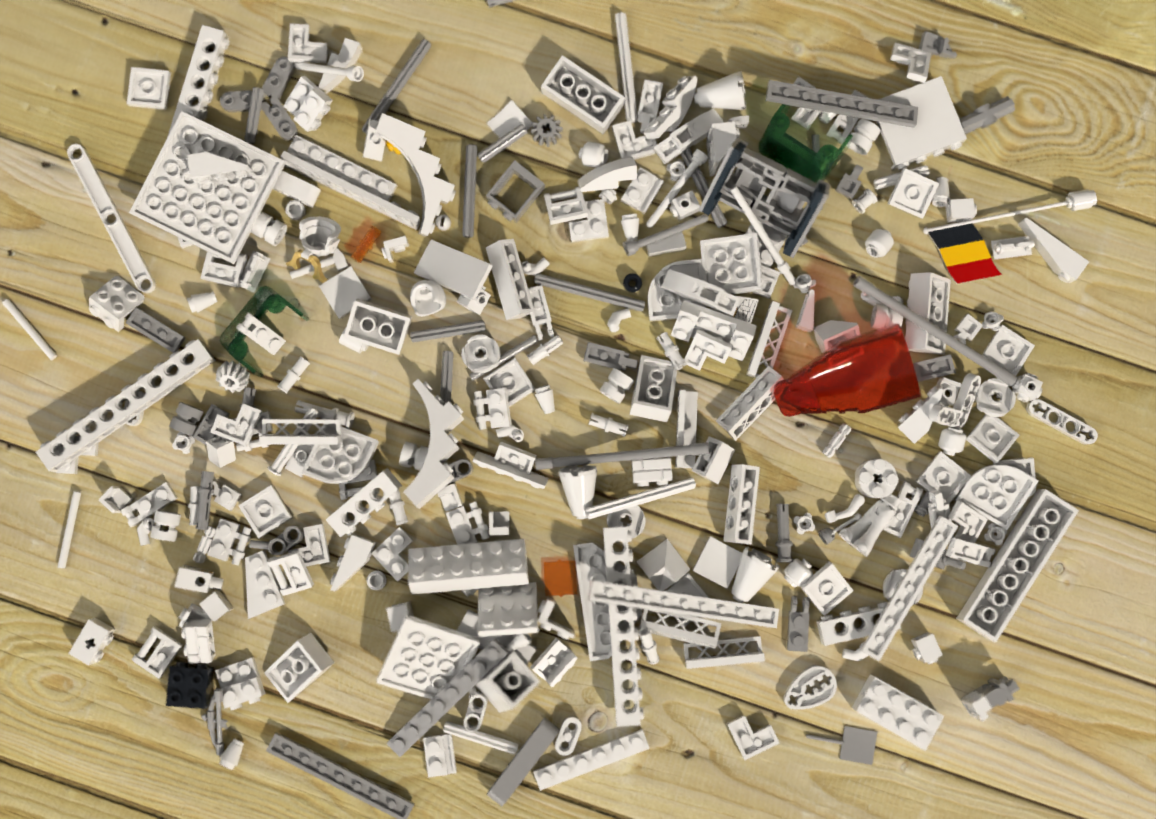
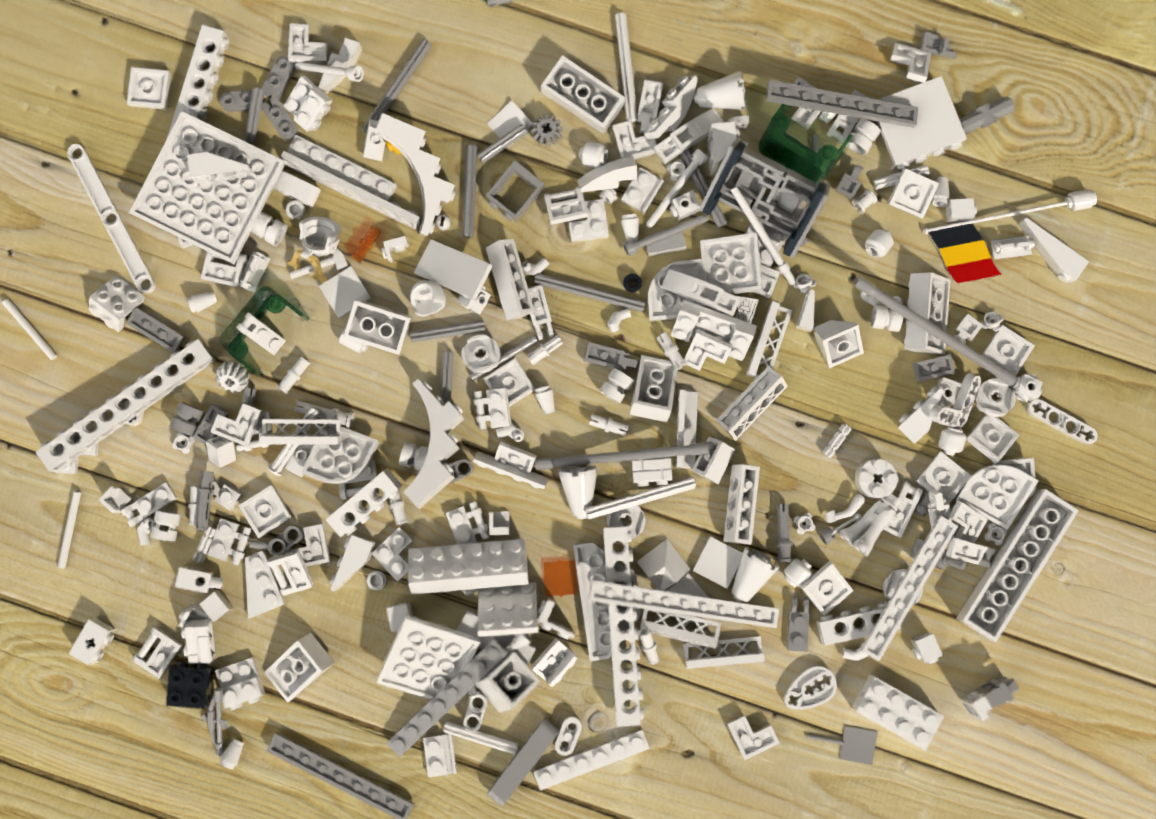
(450, 497): white panel -> none
(852, 376): clear red windscreen -> none

